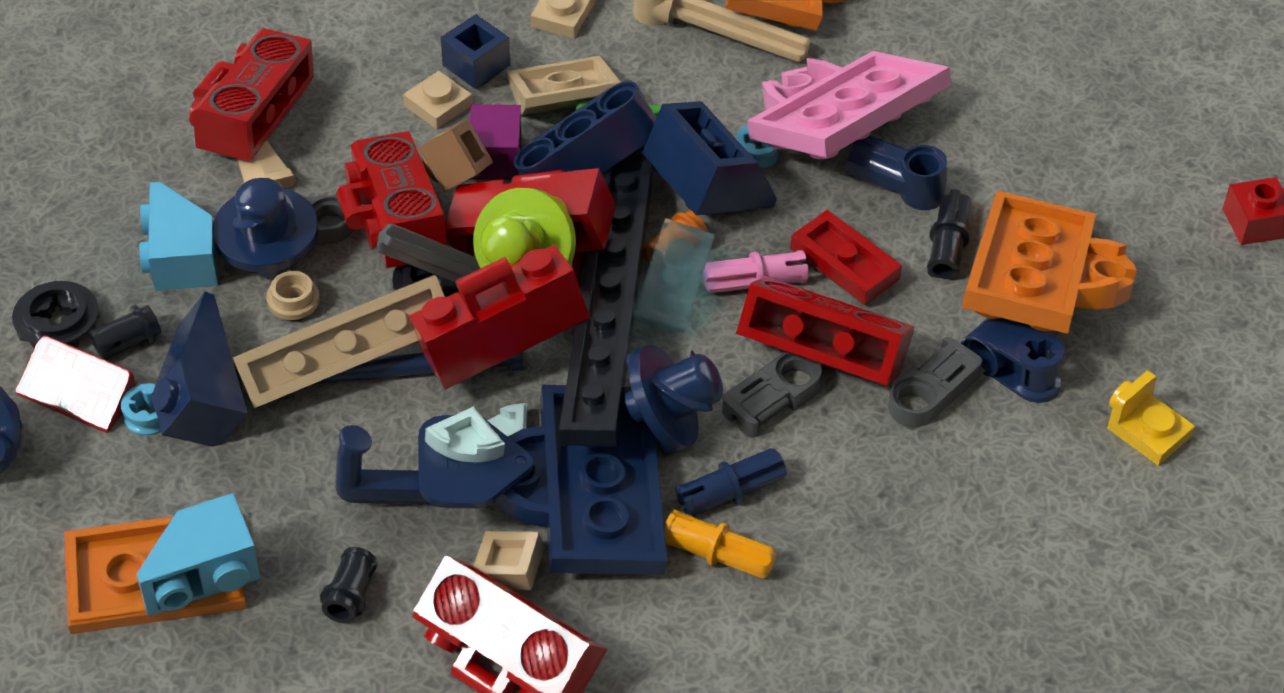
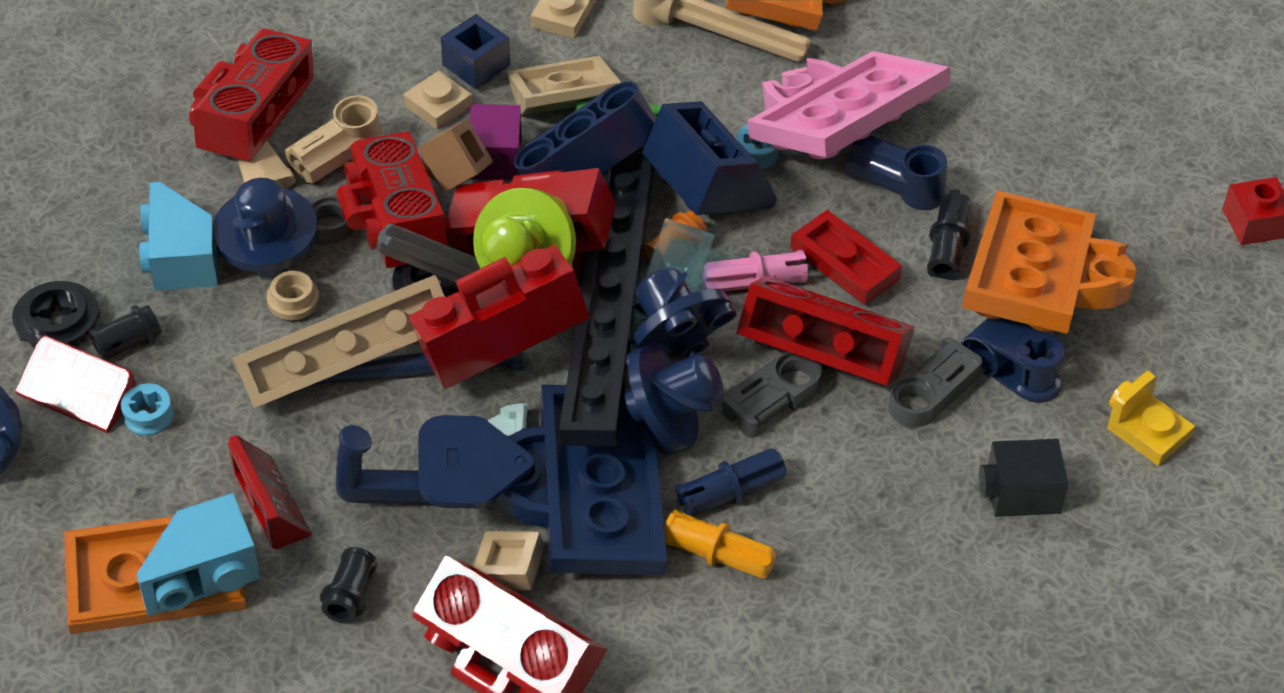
(198, 384): dark blue slope -> none
(267, 494): none -> red slope
(330, 144): none -> tan piece
(465, 438): light aqua tile -> none
(677, 316): none -> dark blue plate
(1024, 477): none -> black brick

